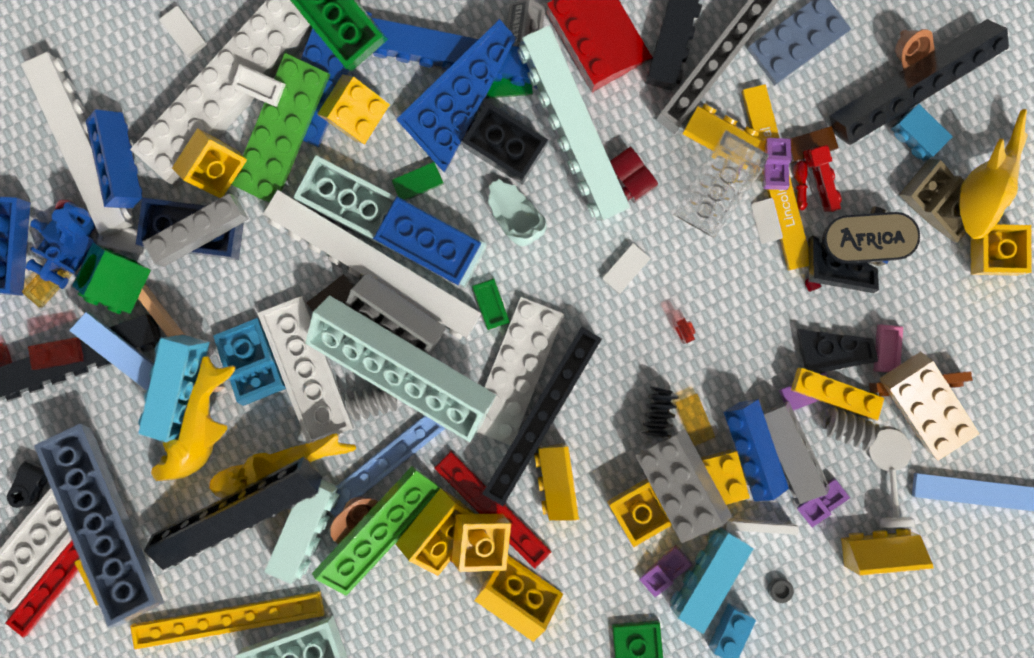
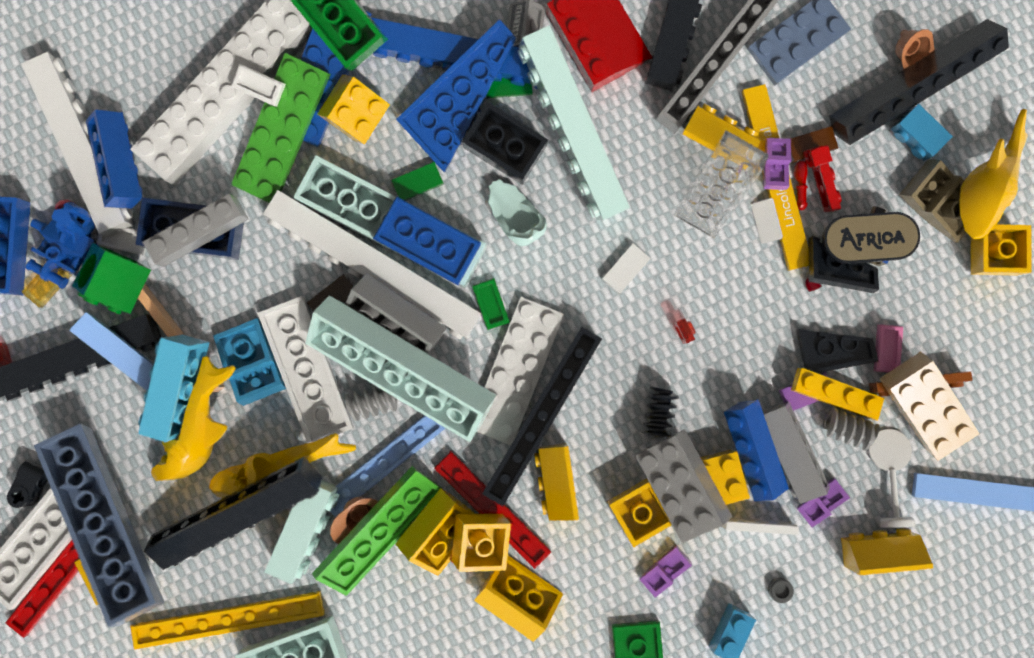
(55, 353): clear red plate -> none
(183, 31): white tile -> none
(209, 163): yellow brick -> none
(633, 175): dark red brick -> none
(695, 419): clear yellow tile -> none
(710, 579): medium azure brick -> none

